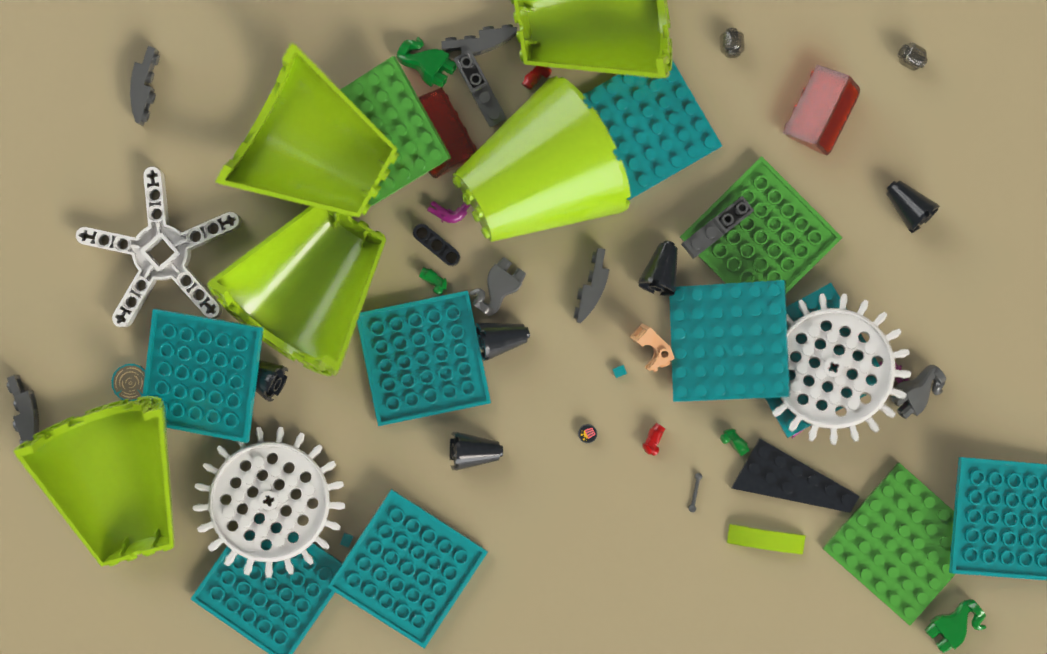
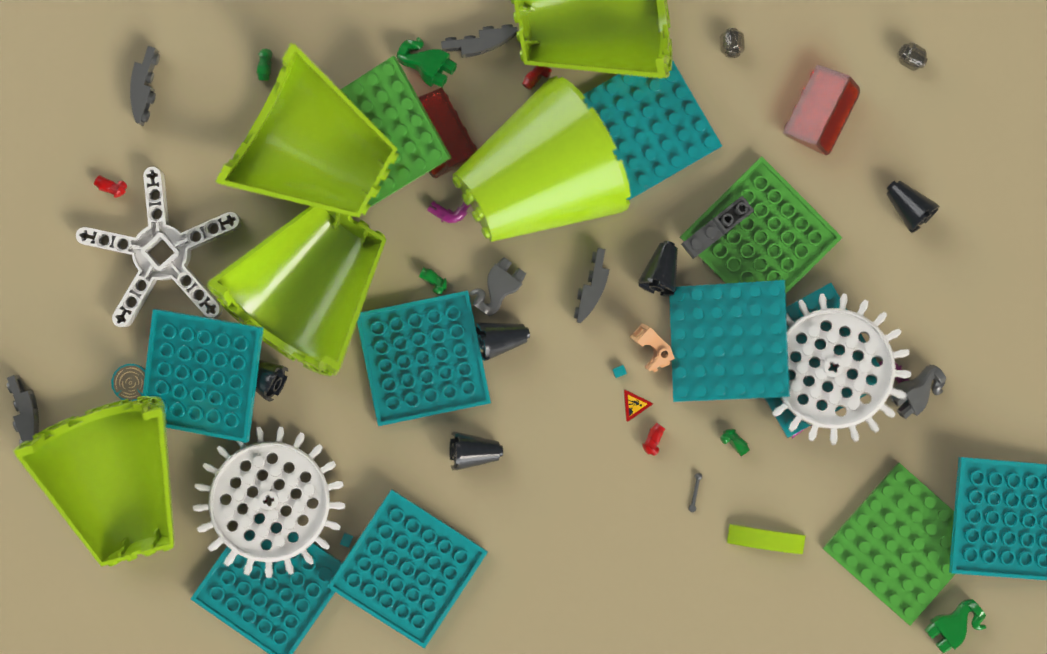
(110, 186): none -> red arm
(264, 65): none -> green arm
(430, 238): black beam -> none
(480, 88): dark grey slope -> none
(587, 433): tile -> none
(634, 405): none -> sticker
(783, 477): black wing -> none

